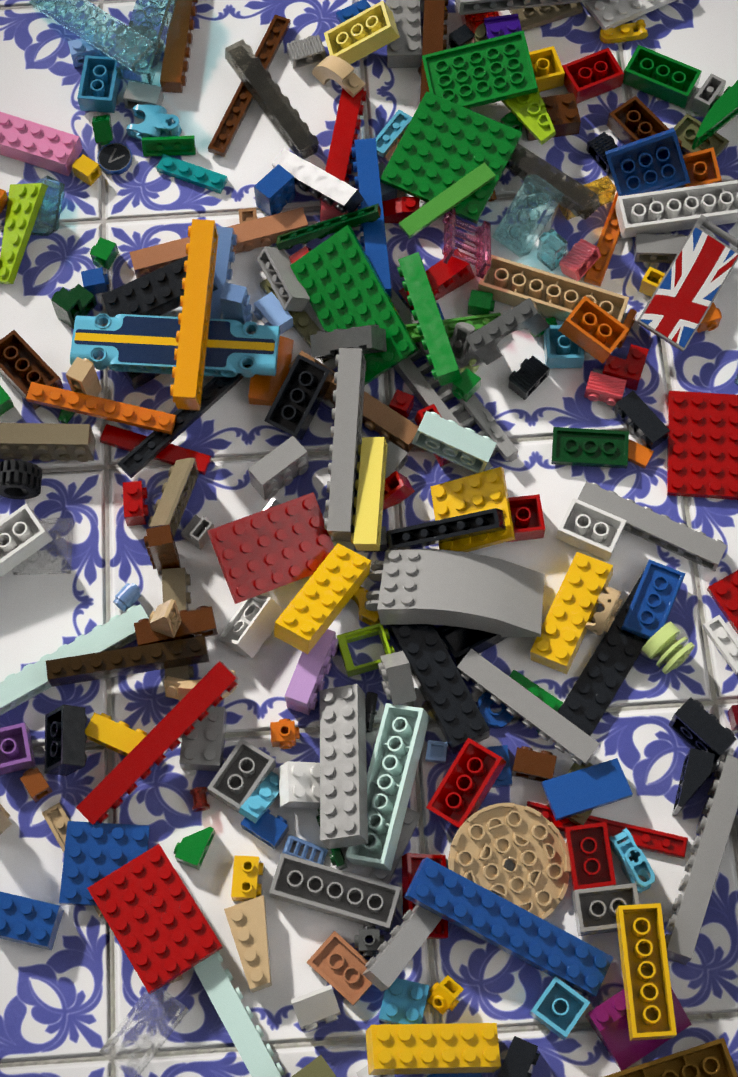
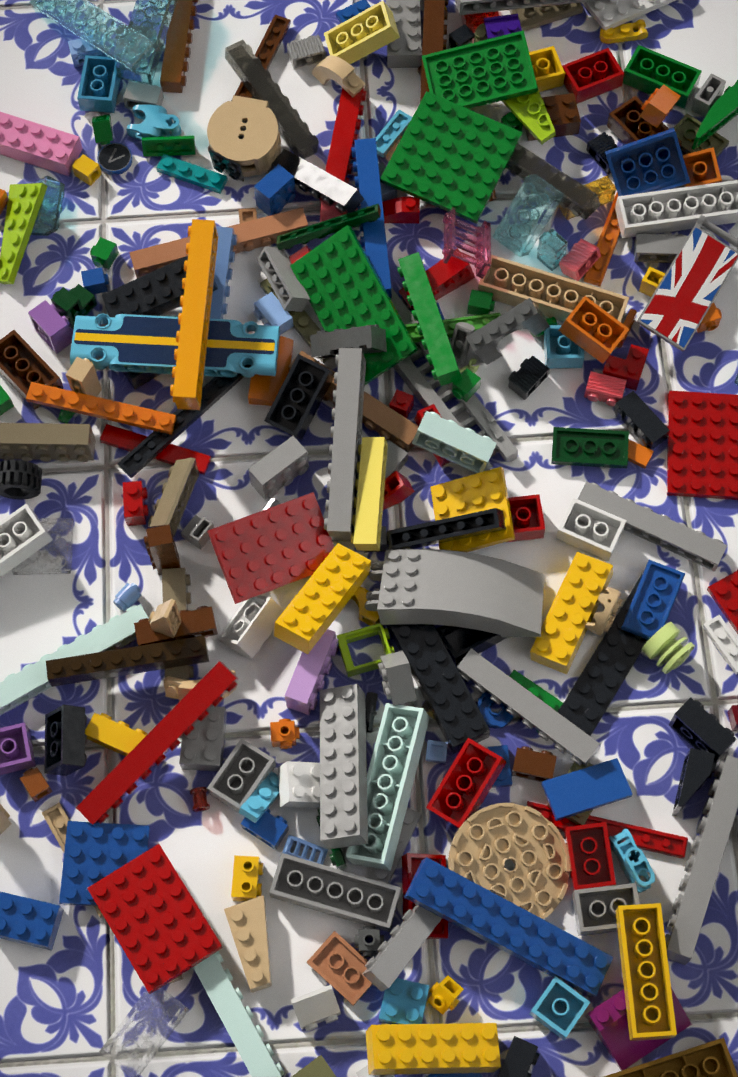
(51, 326): none -> medium lavender brick
(194, 848): green slope -> none
(235, 303): medium blue brick -> none
(243, 137): none -> tan piece
(447, 200): bright green tile -> none
(659, 105): none -> orange brick

